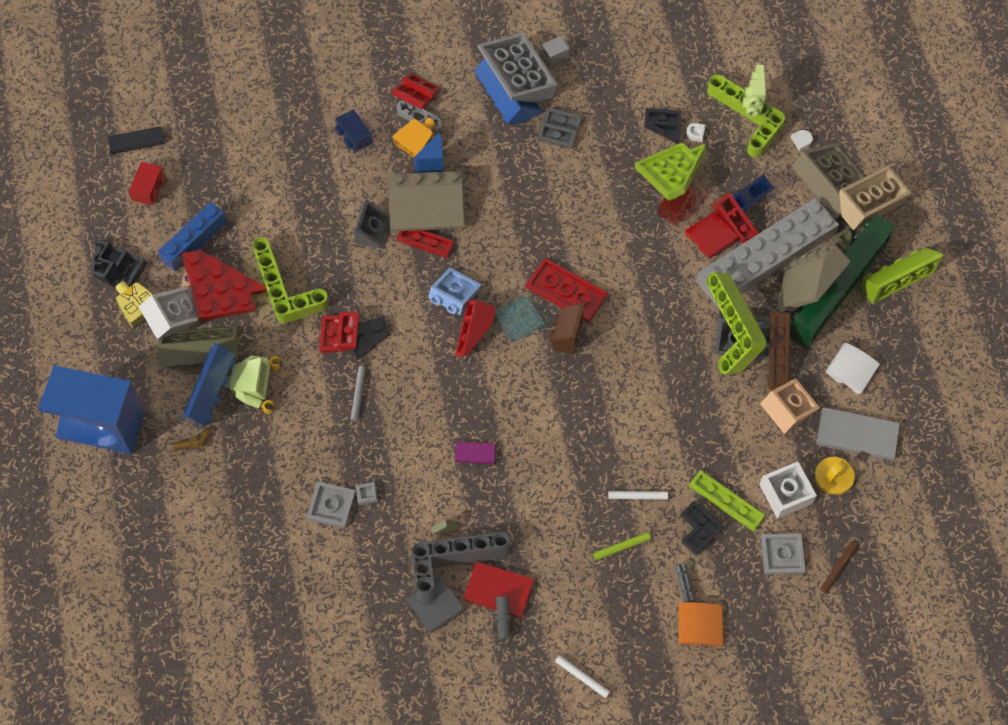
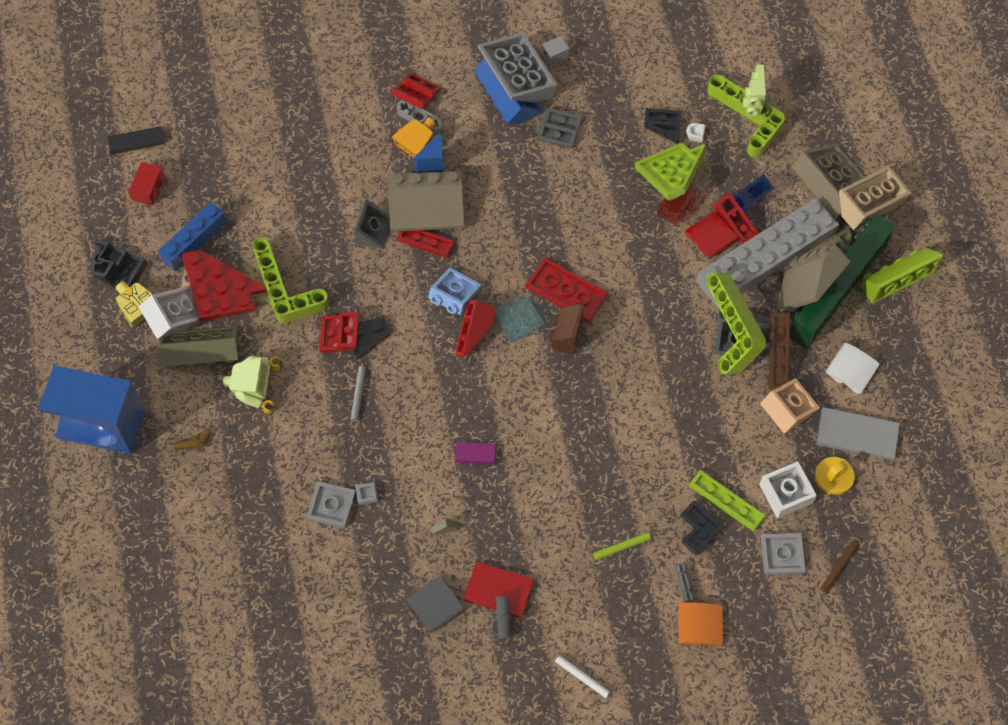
(208, 385): blue slope -> none
(353, 131): clear blue piece -> none
(452, 556): dark grey beam -> none
(637, 495): white bar -> none
(802, 139): white tile -> none

